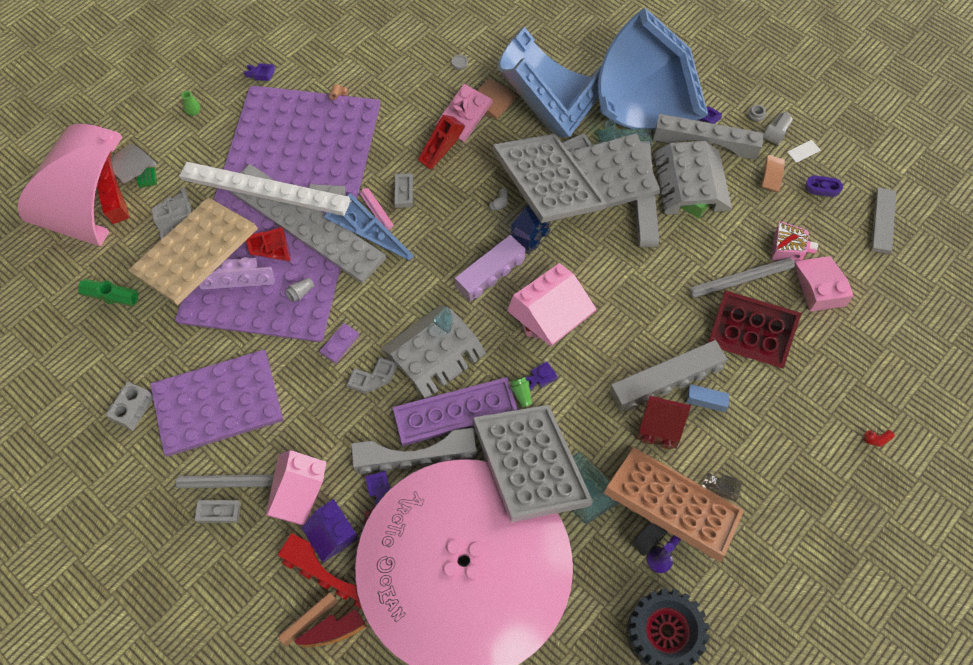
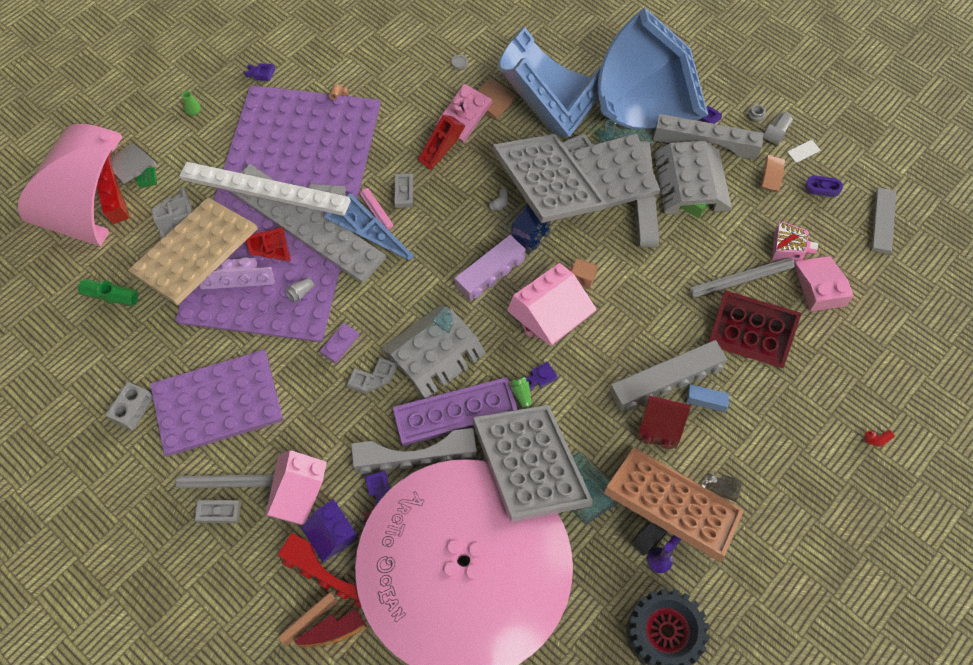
(584, 272): none -> nougat brick

